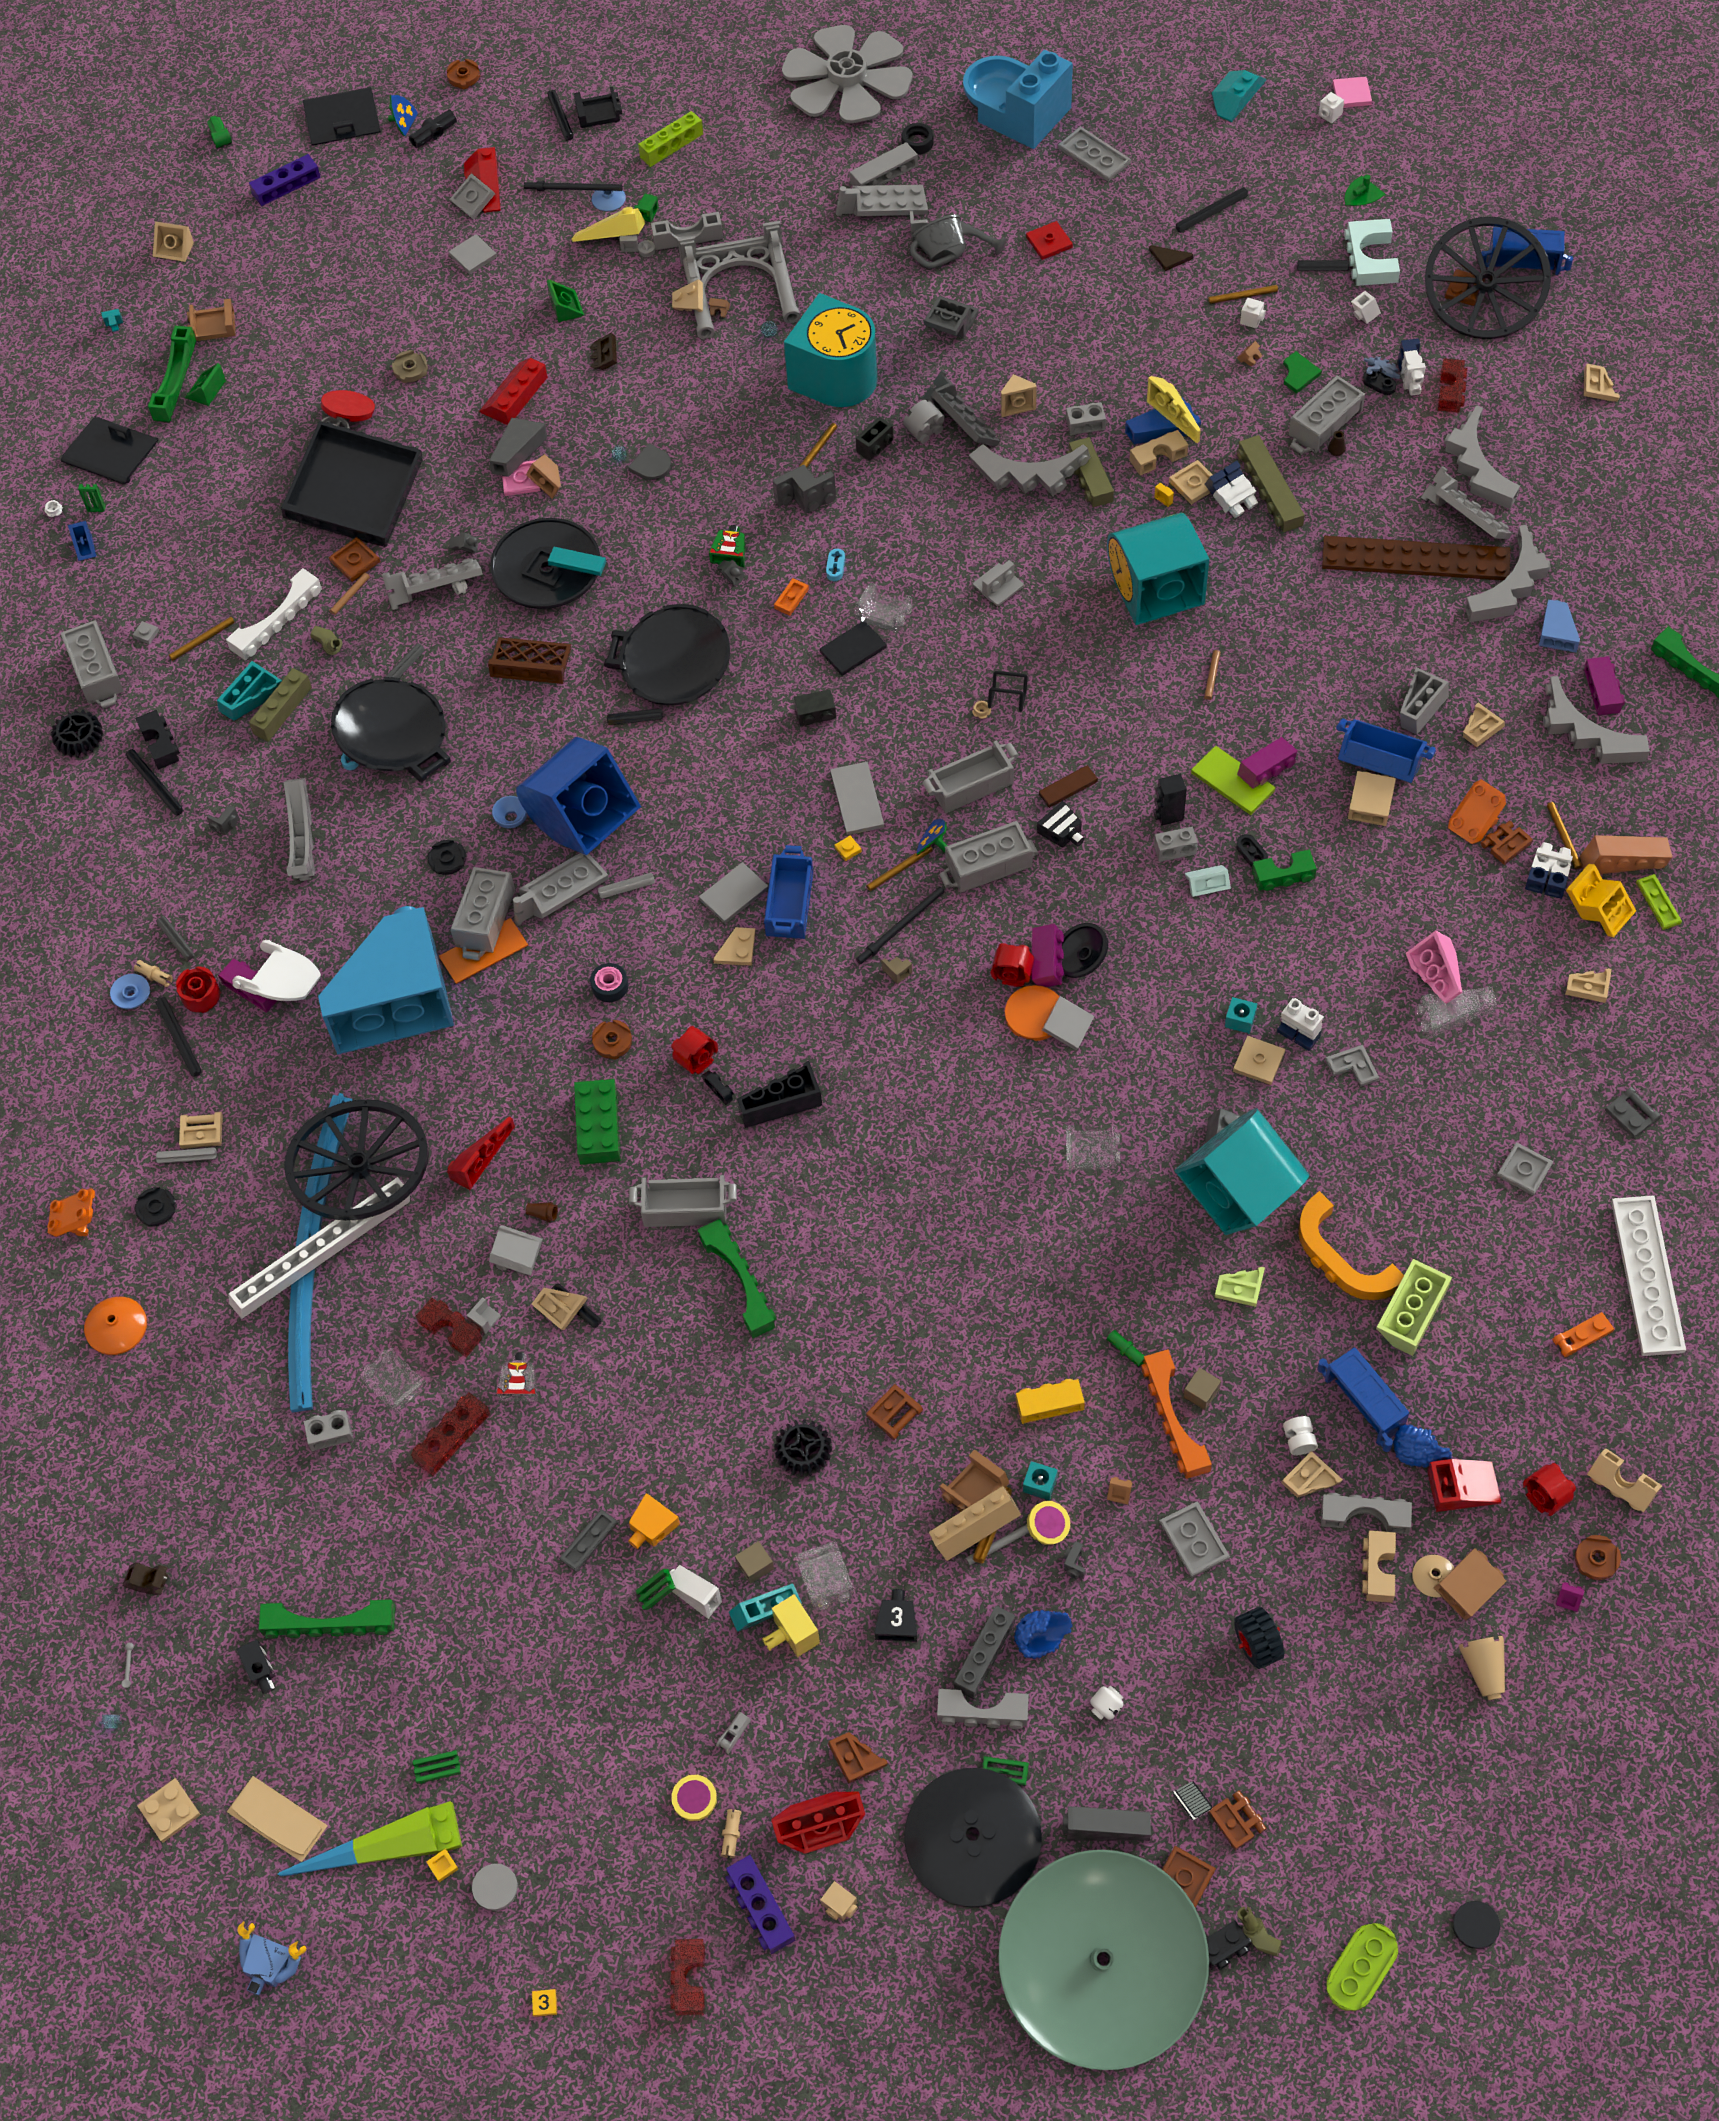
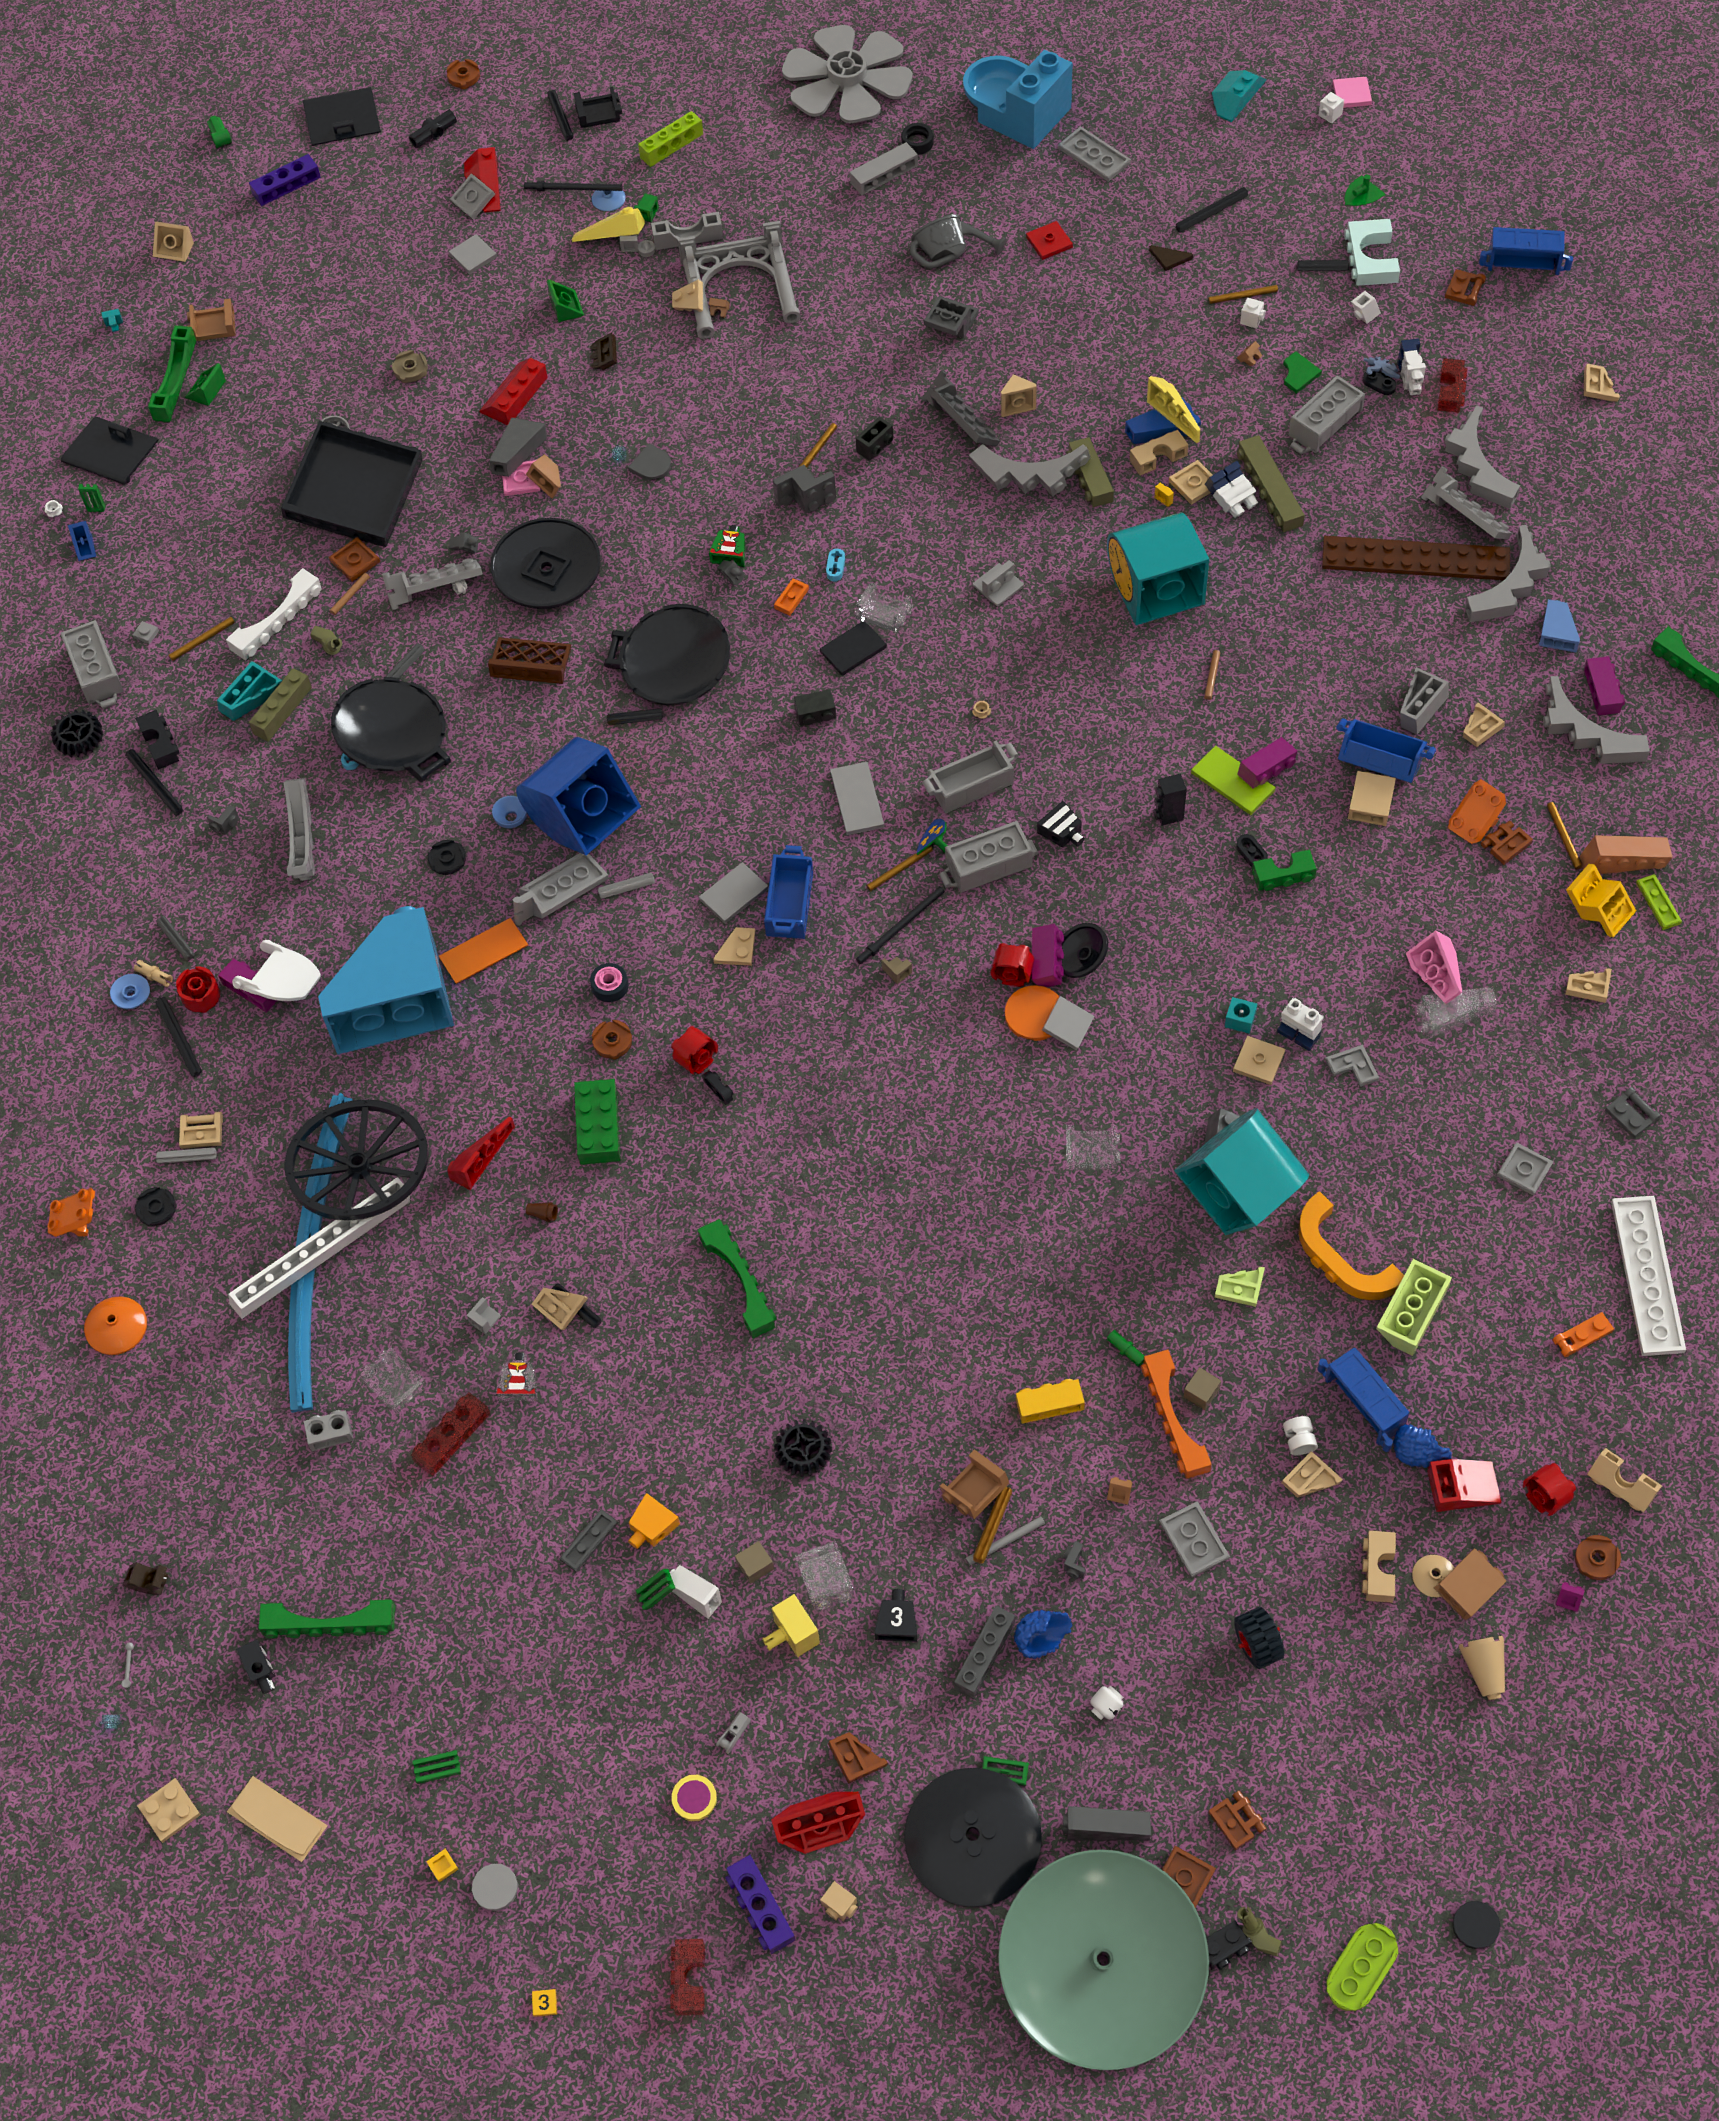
(266, 1960): medium blue torso -> none
(347, 405): red tile -> none
(402, 113): blue shield -> none
(414, 1835): lime plate -> none
(437, 1315): clear red arch -> none
(482, 911): light grey container -> none
(515, 1250): light grey slope -> none
(577, 561): teal tile -> none
(683, 1201): light grey container -> none
(731, 1833): tan pin -> none
(760, 1608): teal slope -> none
(769, 329): clear light blue plate -> none
(781, 1098): black wedge -> none
(832, 354): teal brick -> none
(848, 848): yellow plate -> none
(882, 200): light grey hinge -> none
(889, 1406): dark orange plate -> none
(916, 224): light grey panel -> none
(924, 421): light grey brick -> none
(974, 1523): tan brick -> none
(1010, 1711): light grey arch -> none
(1022, 694): black piece -> none
(1040, 1480): teal piece -> none
(1048, 1522): tile -> none
(1068, 786): reddish brown tile -> none
(1085, 418): light grey brick -> none
(1175, 844): light grey brick -> none
(1192, 1800): sticker -> none
(1208, 880): light aqua panel -> none
(1337, 444): dark brown cone -> none
(1393, 1514): light grey arch -> none
(1488, 273): black wheel -> none
(1553, 864): hips -> none

